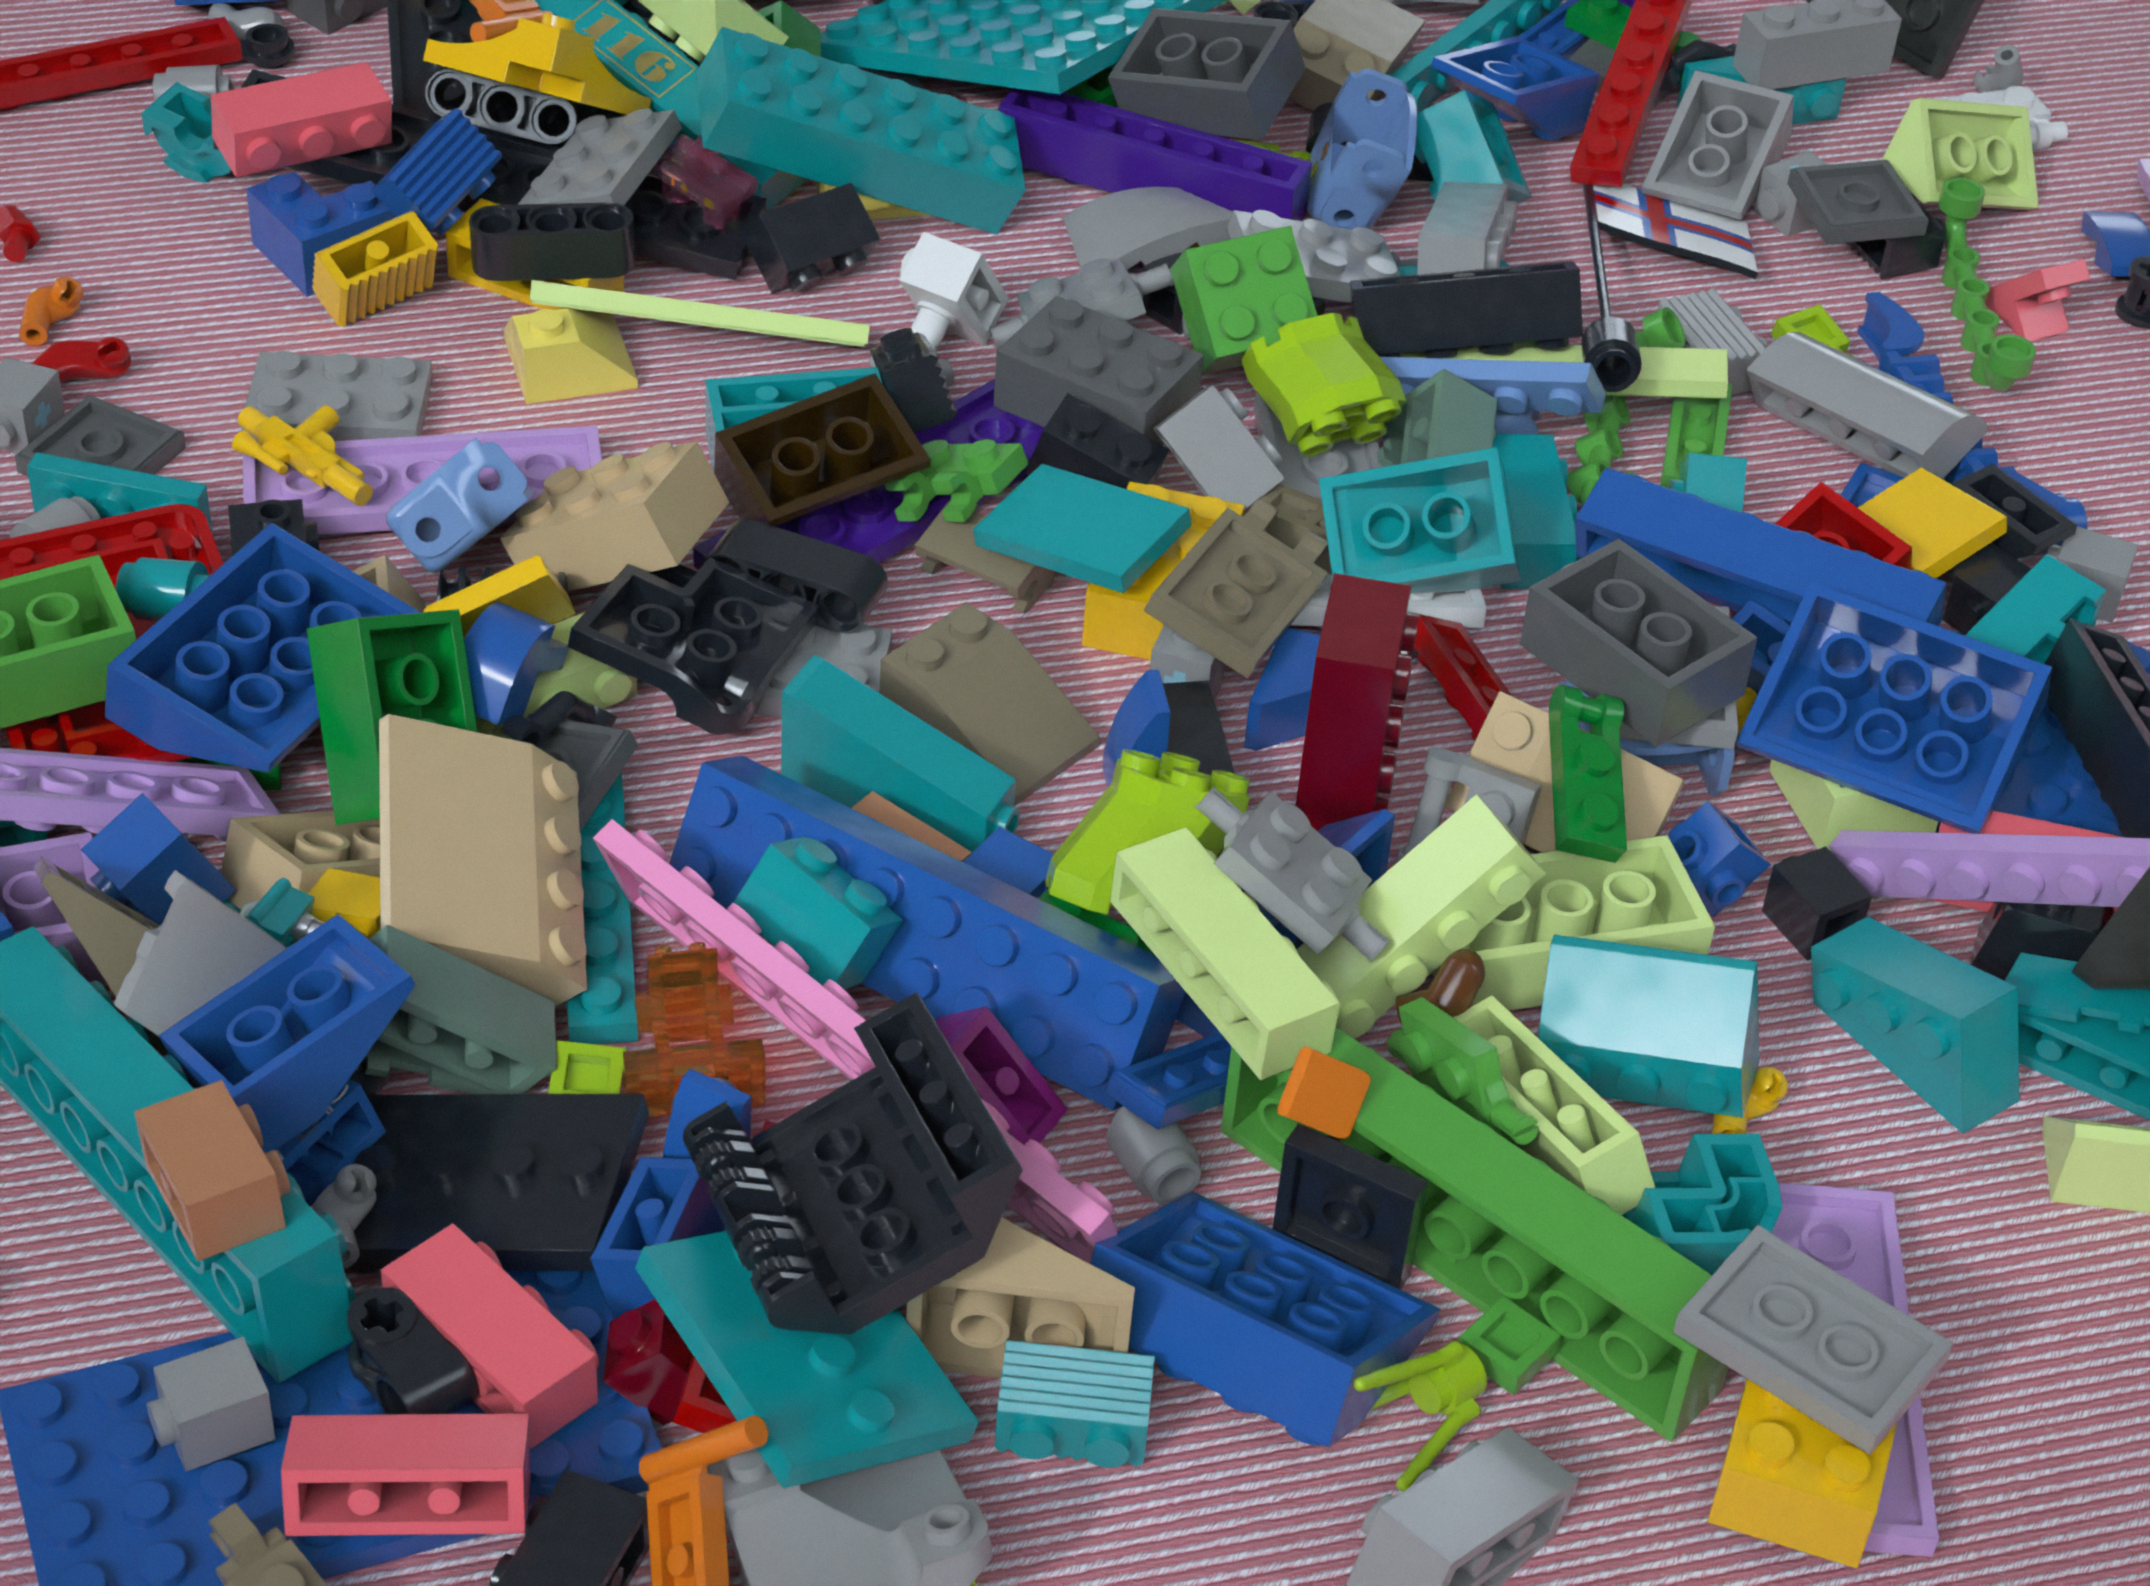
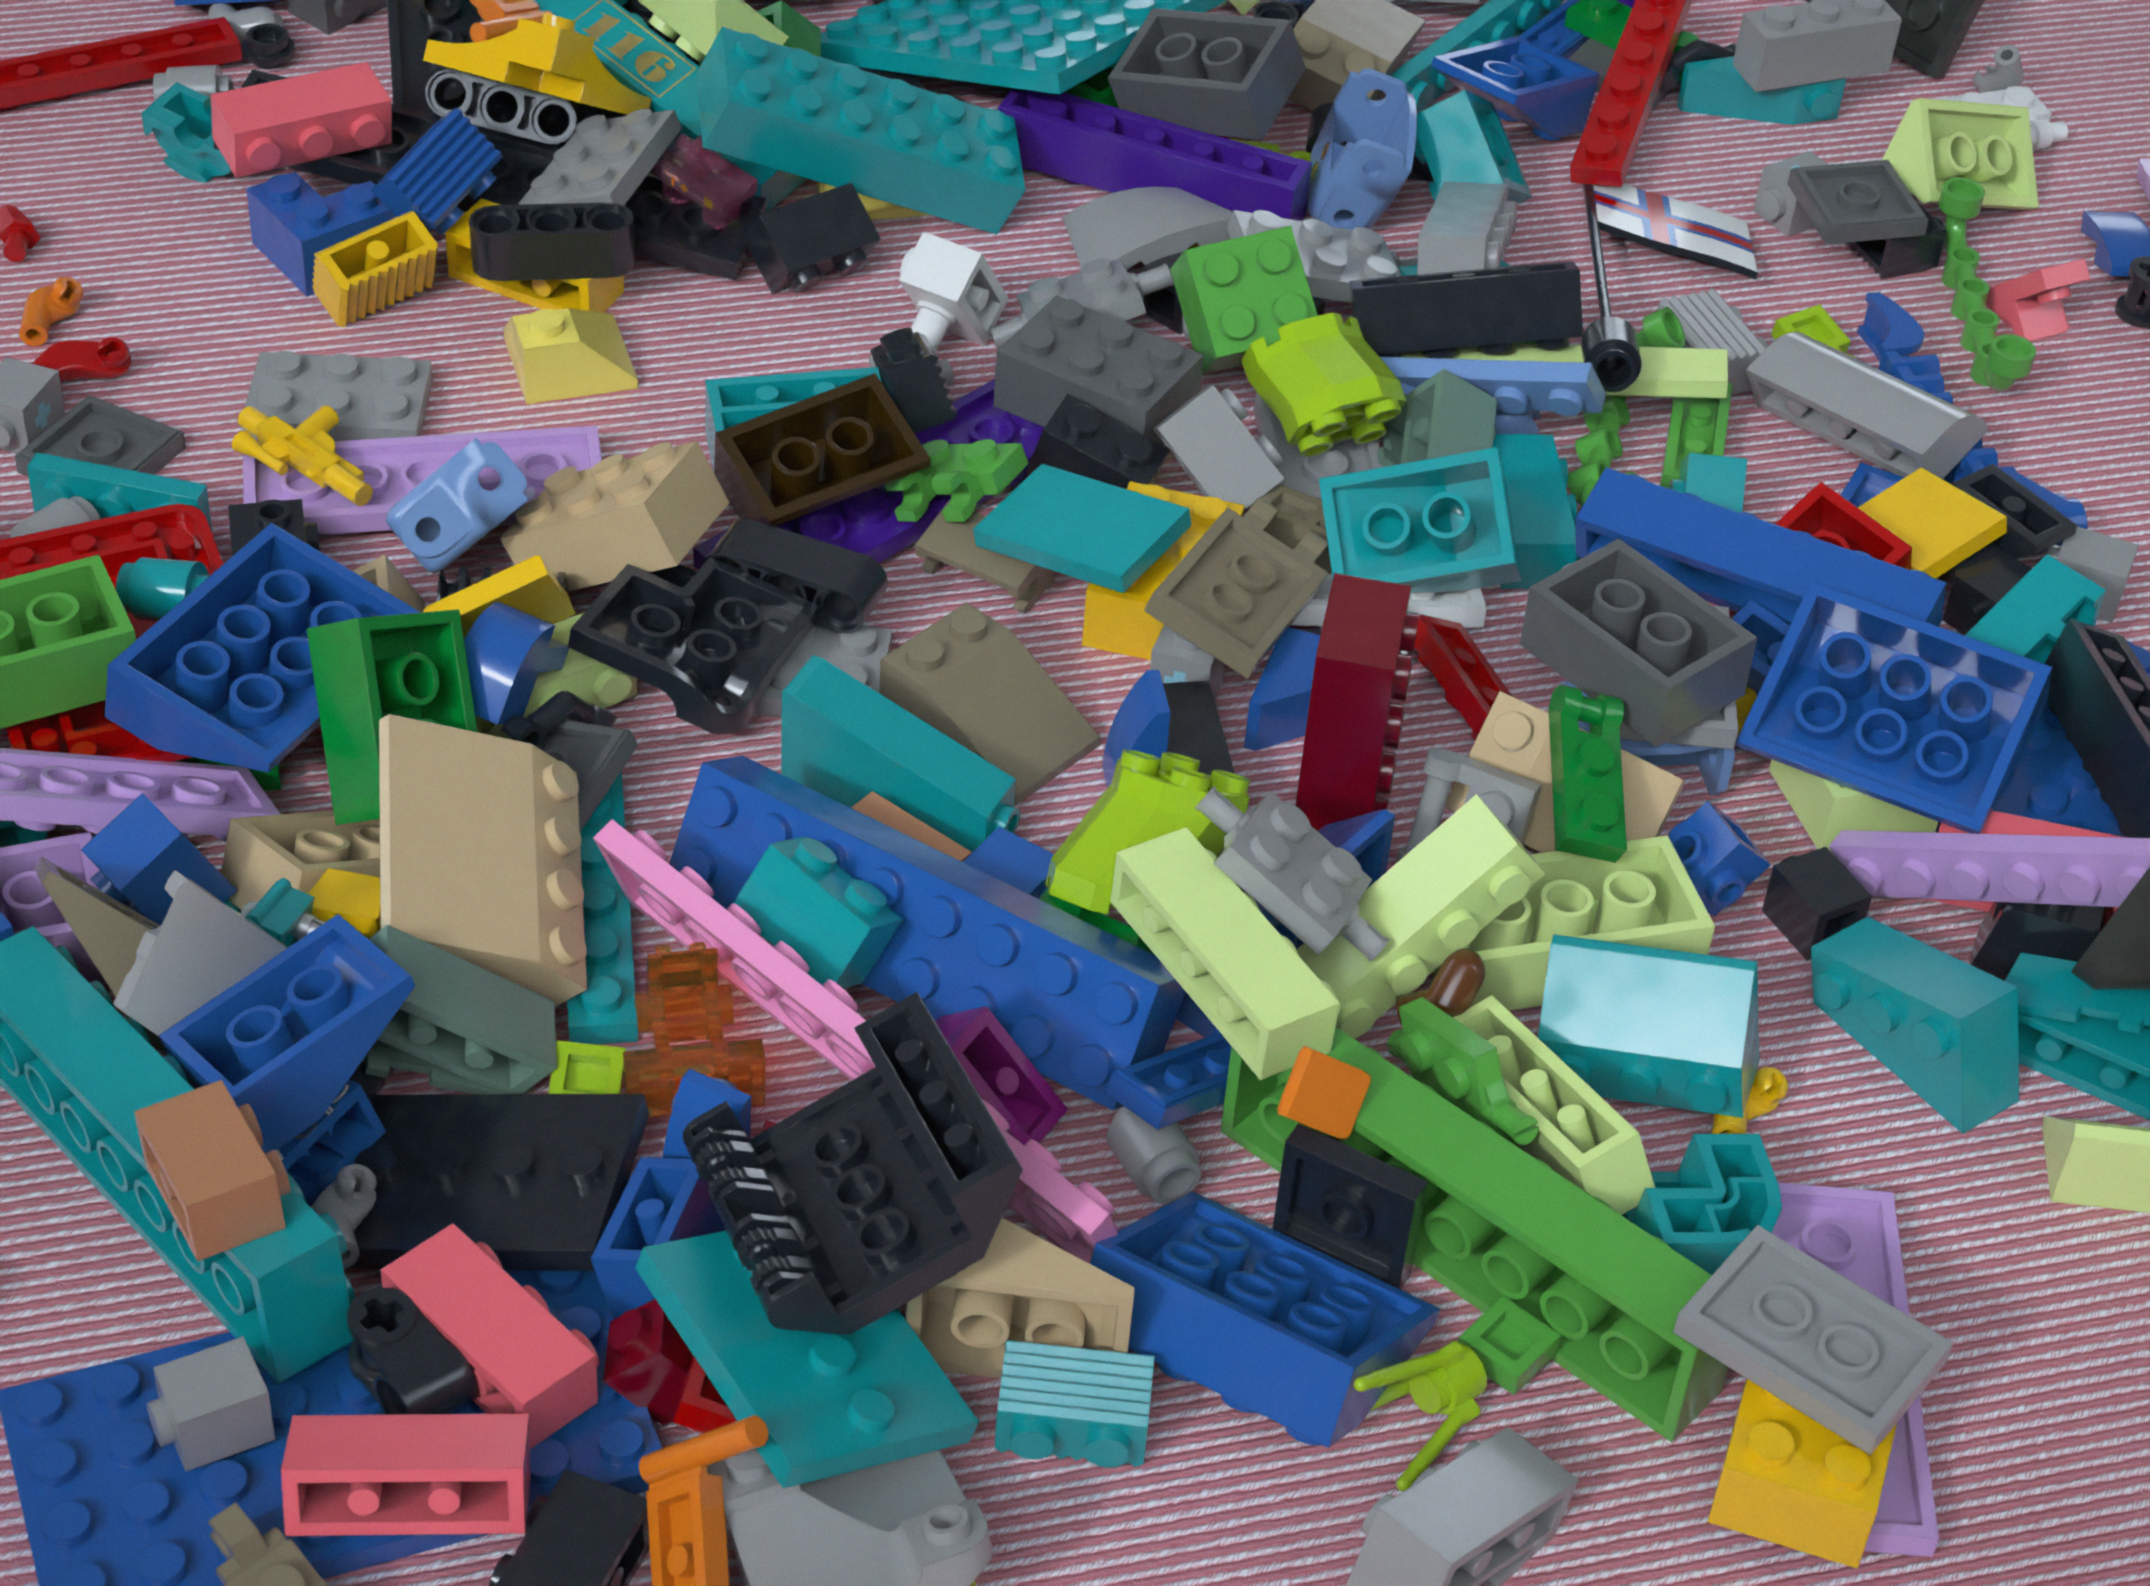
(699, 313): yellowish green tile -> none
(1720, 145): light grey slope -> none

